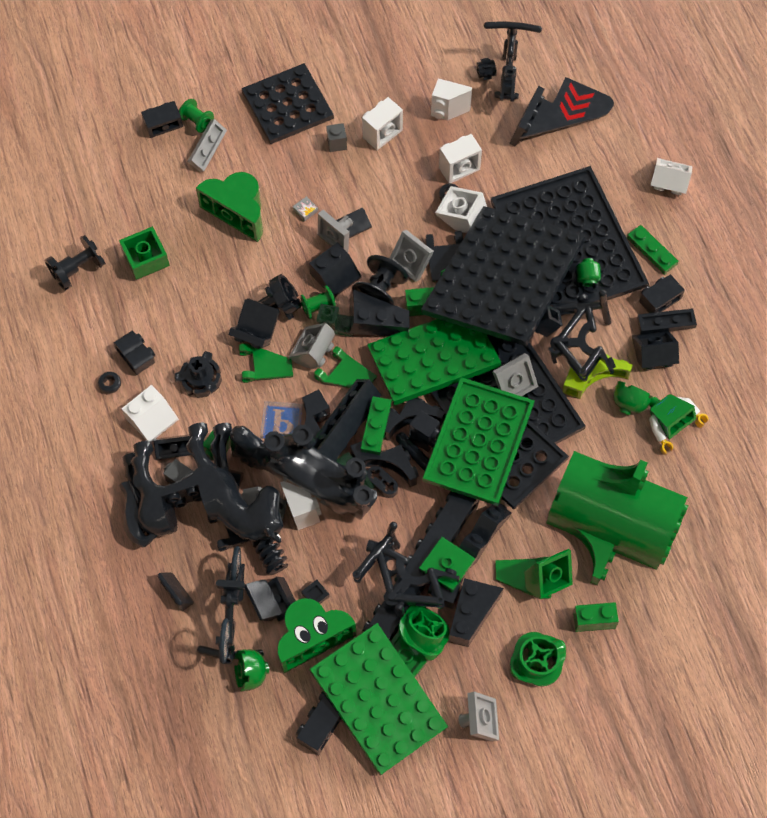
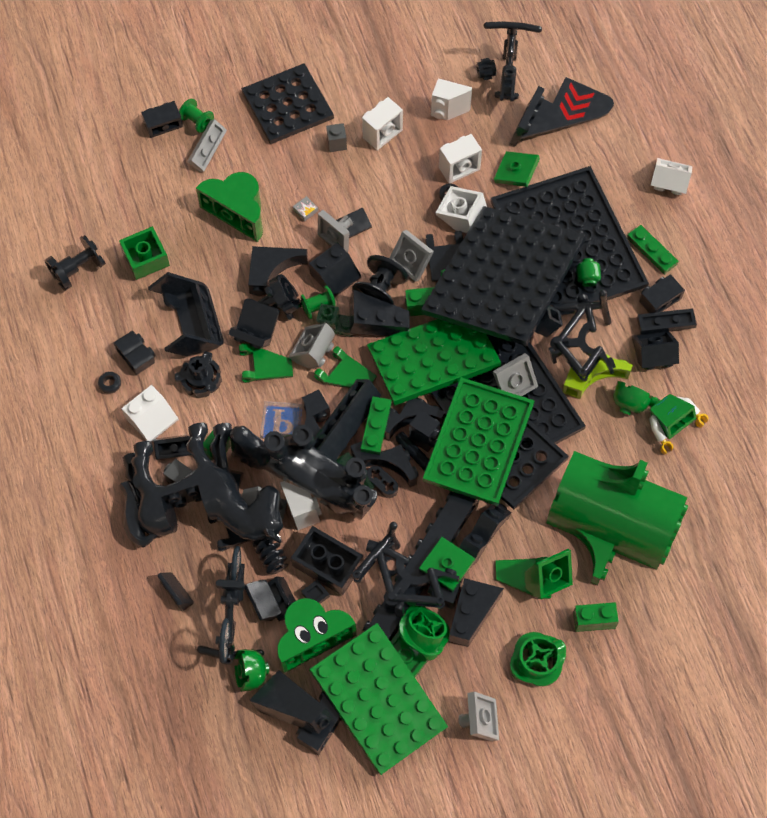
(195, 314): none -> black windscreen
(270, 262): none -> black arch
(291, 704): none -> black slope
(327, 560): none -> black brick
(516, 169): none -> green plate

